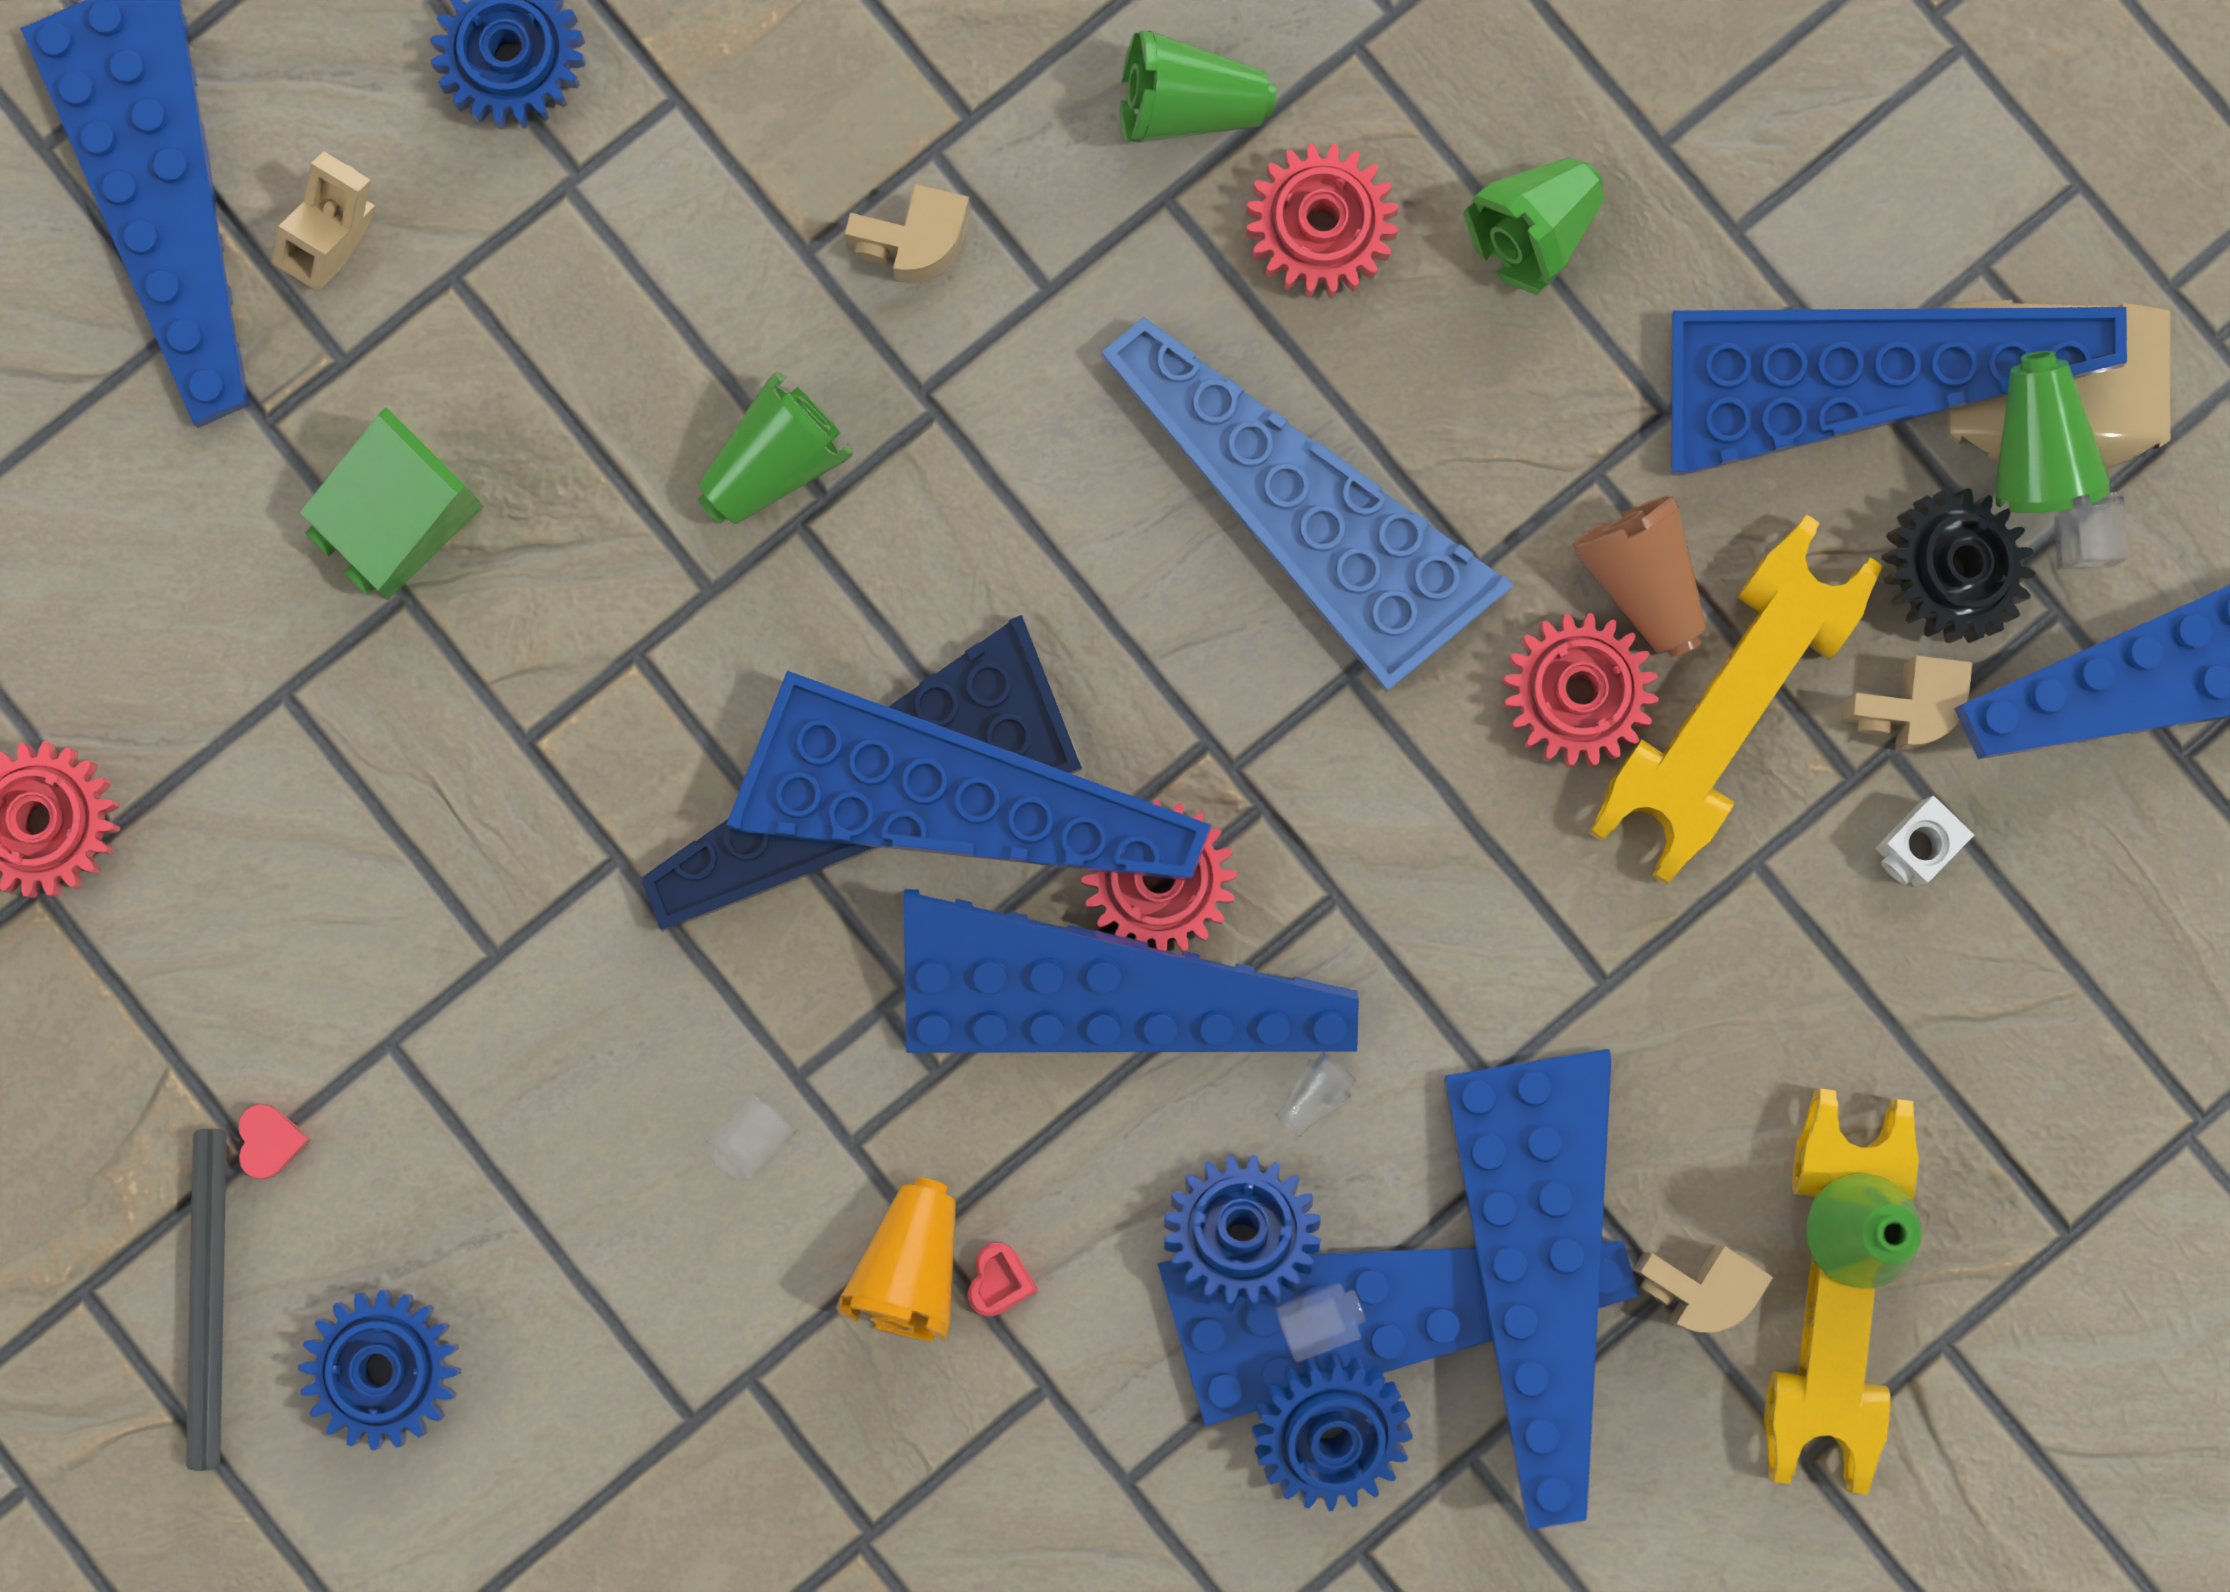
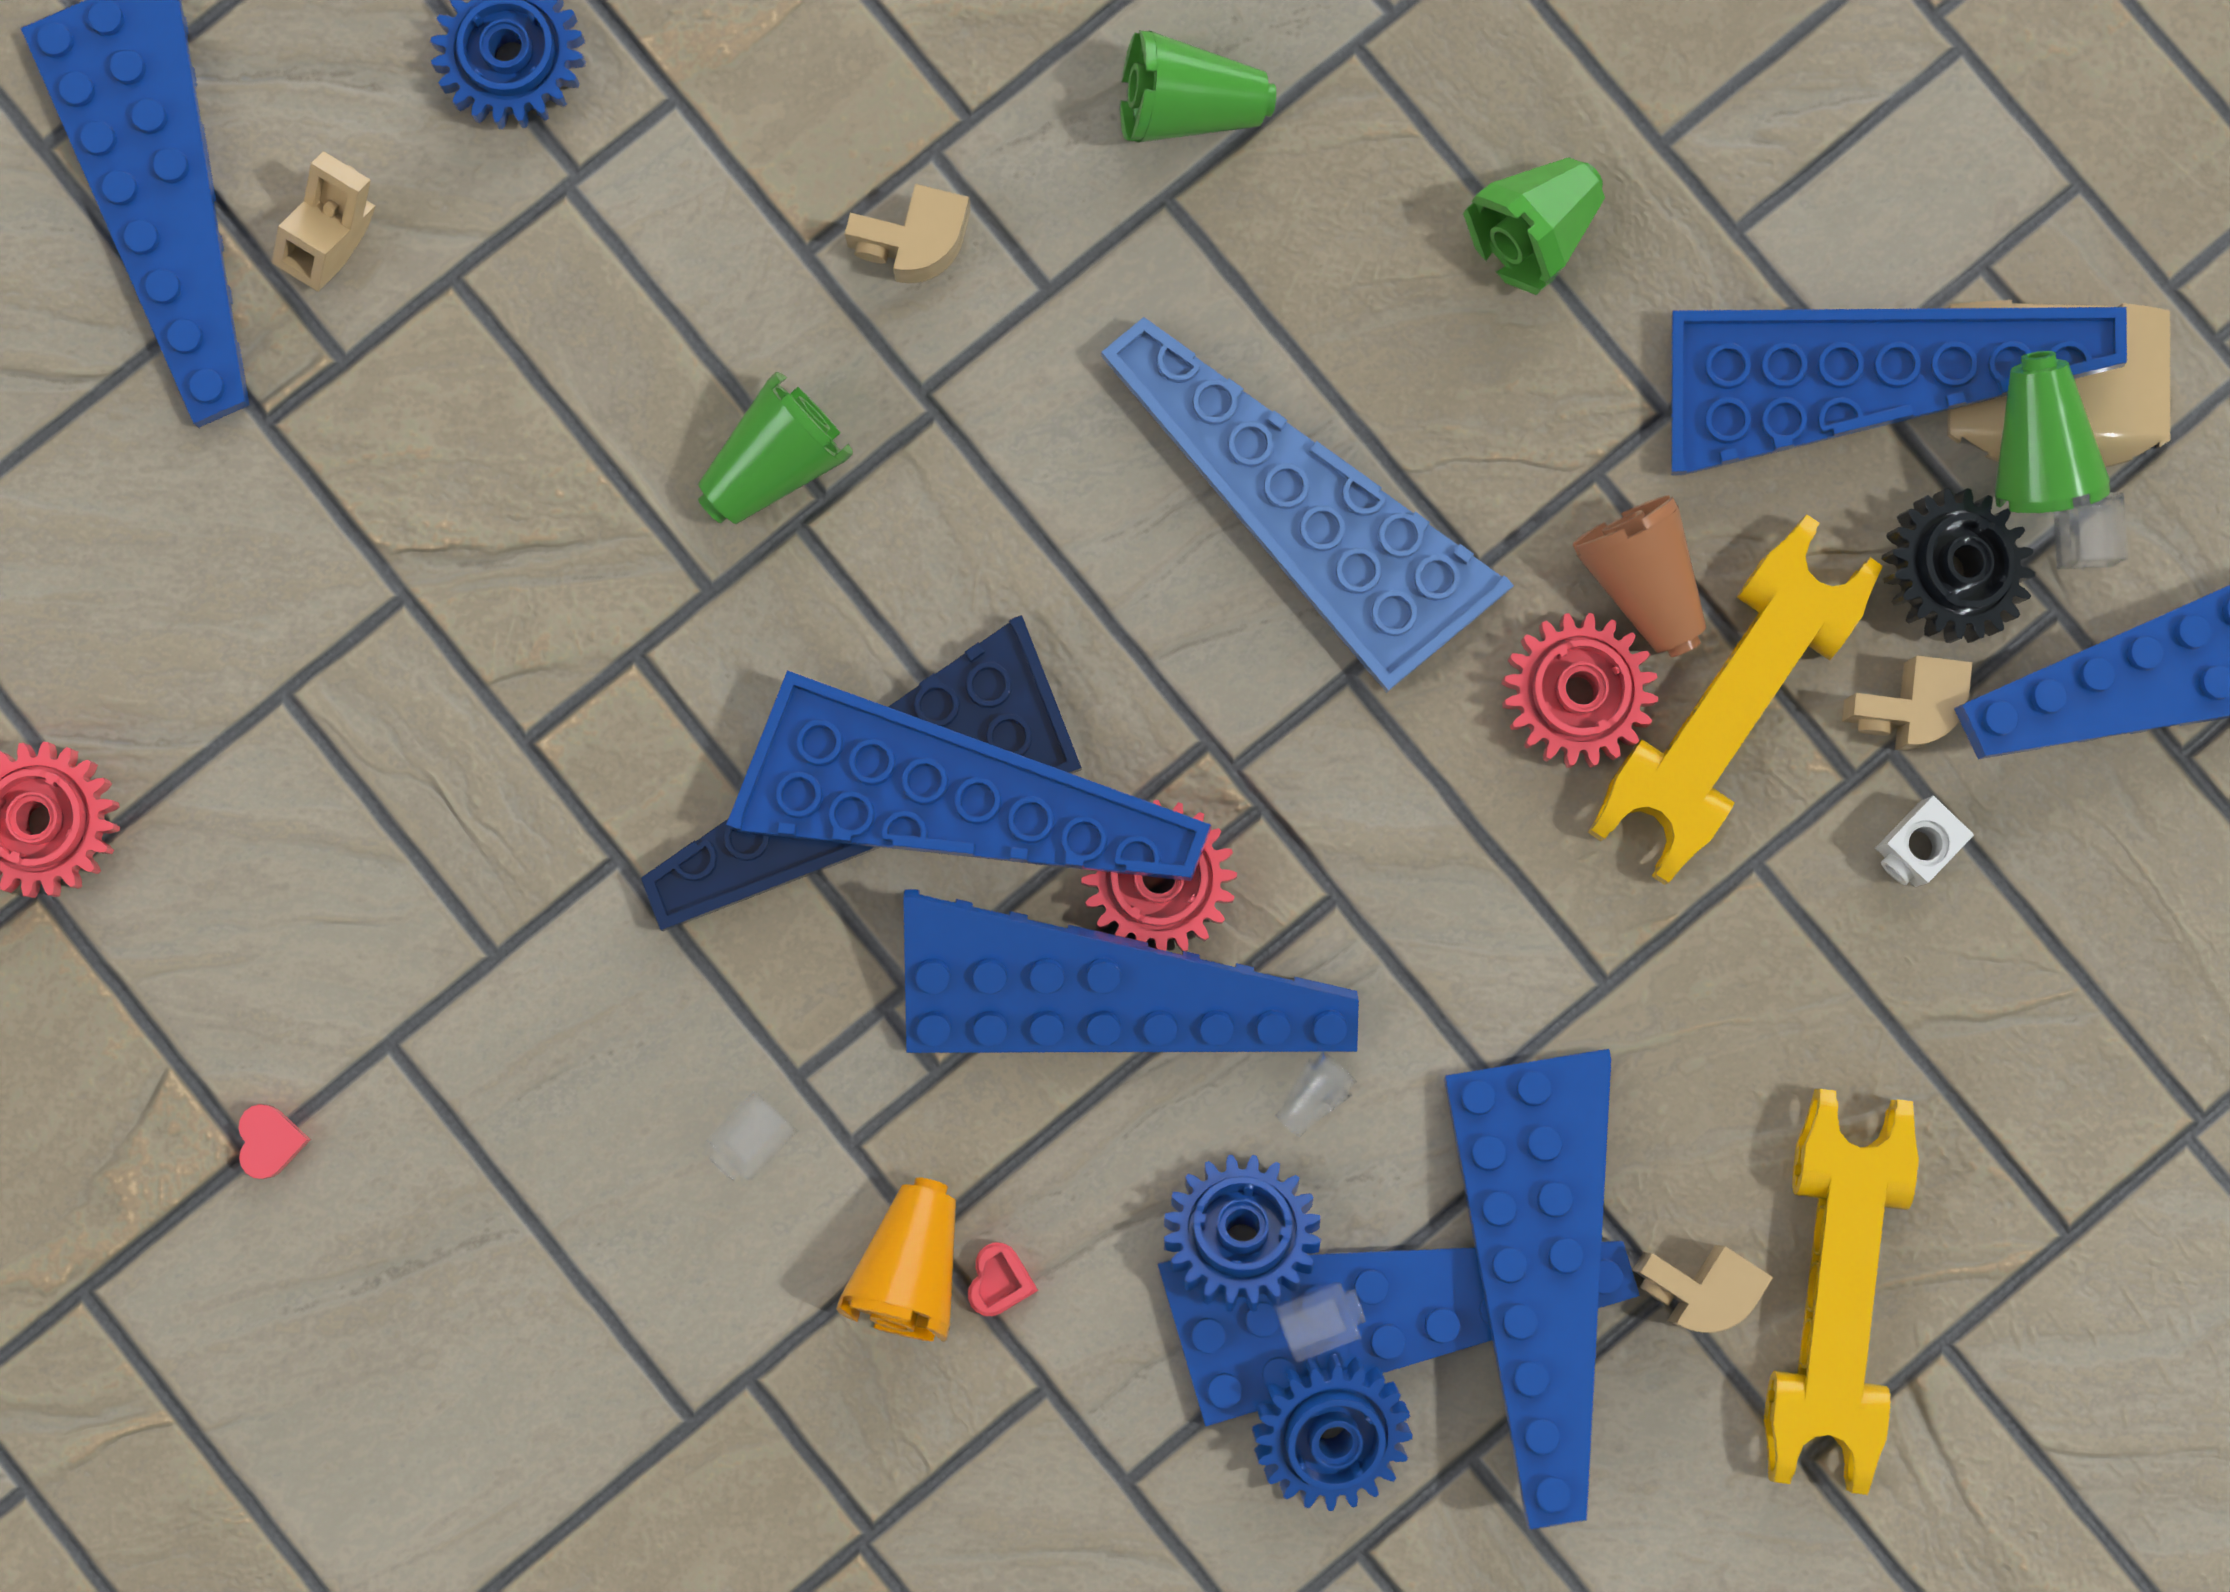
(206, 1300): dark grey axle -> none
(344, 1378): blue gear -> none
(388, 507): bright green slope -> none
(1329, 187): coral gear -> none
(1863, 1231): bright green cone -> none

